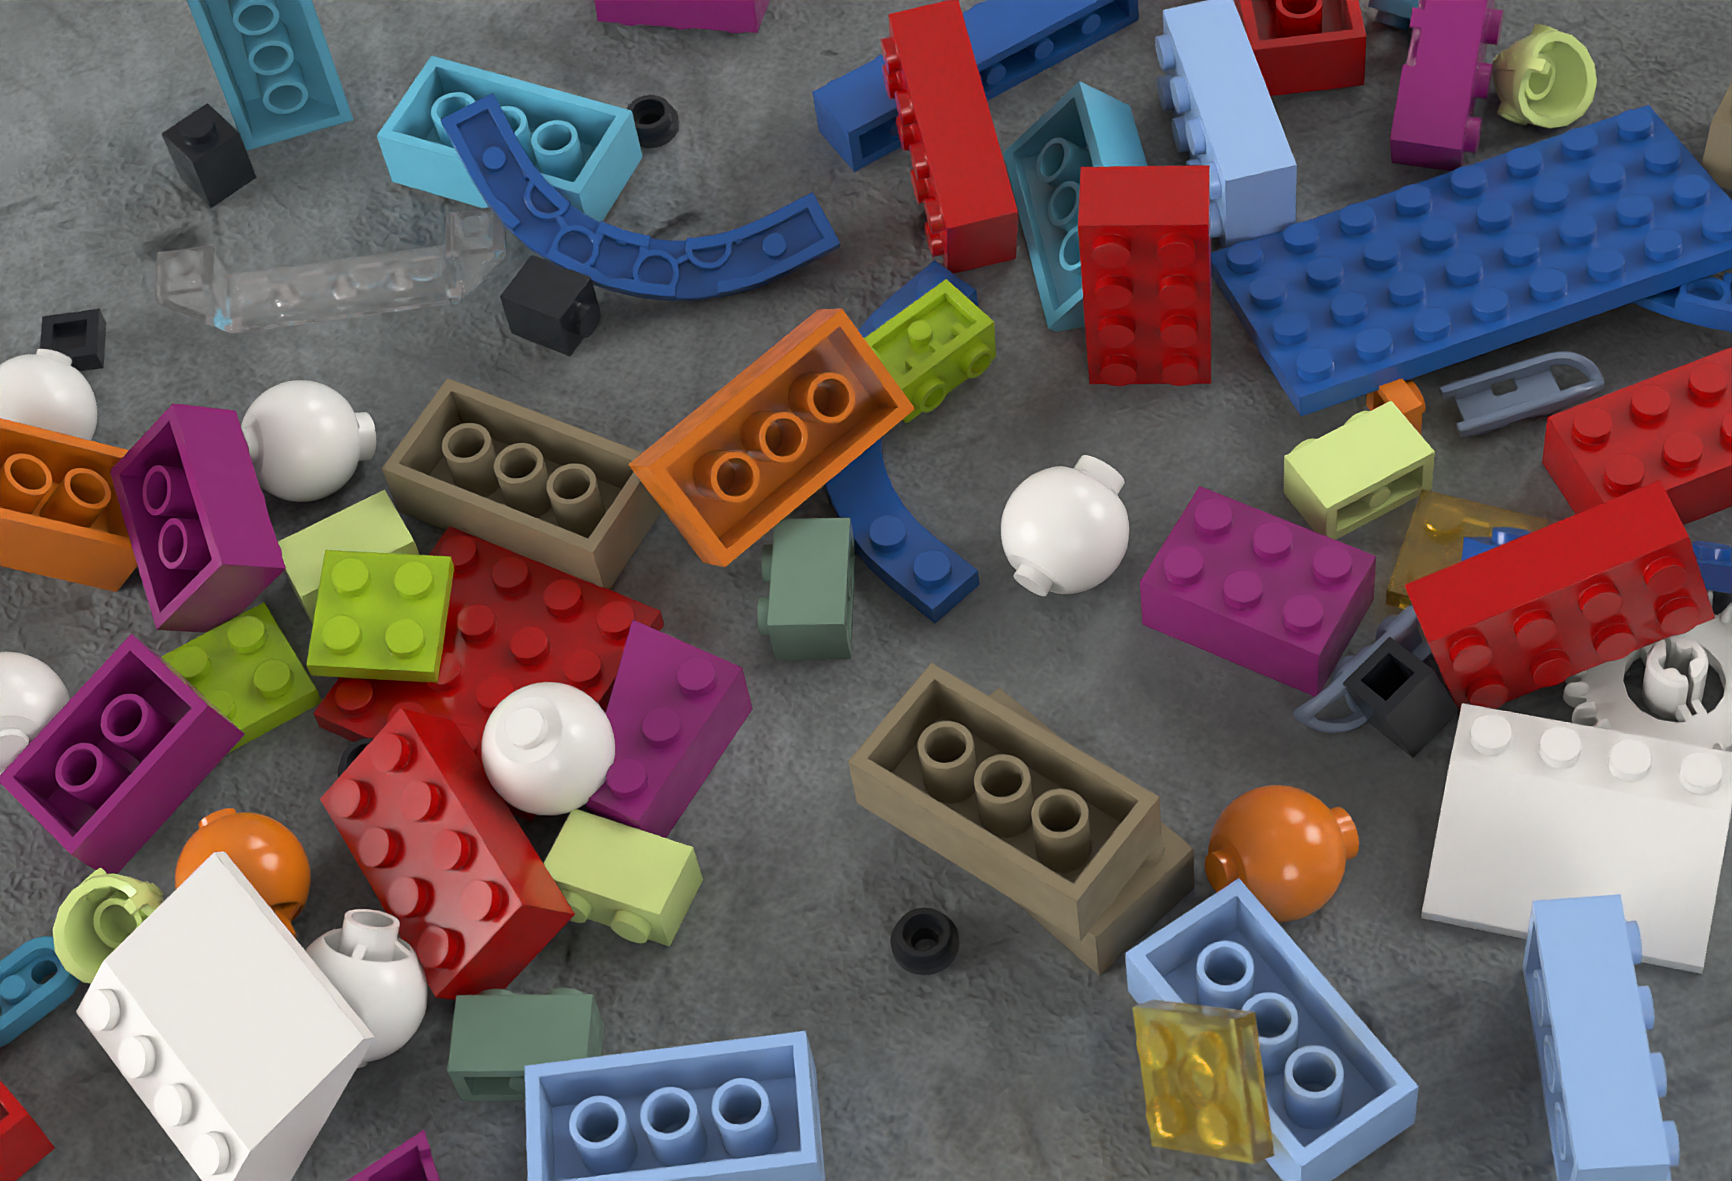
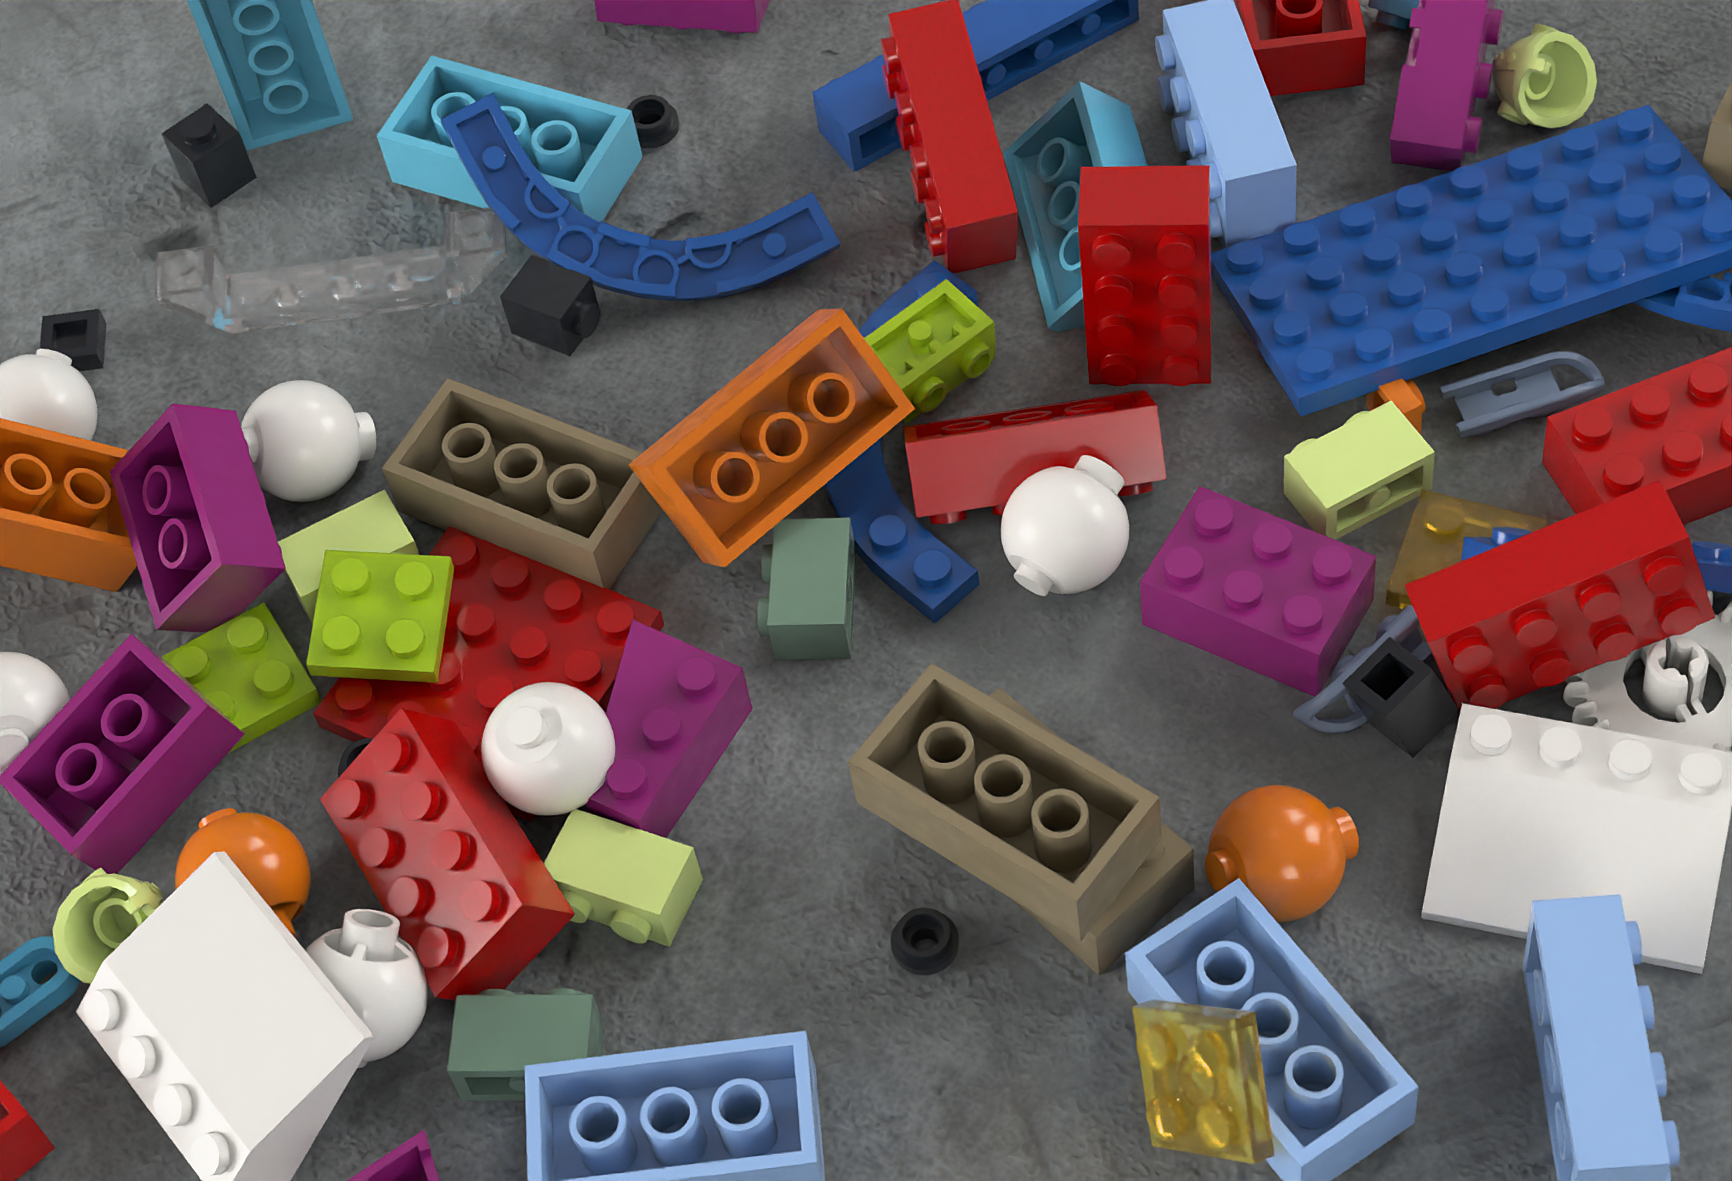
(988, 455): none -> red slope

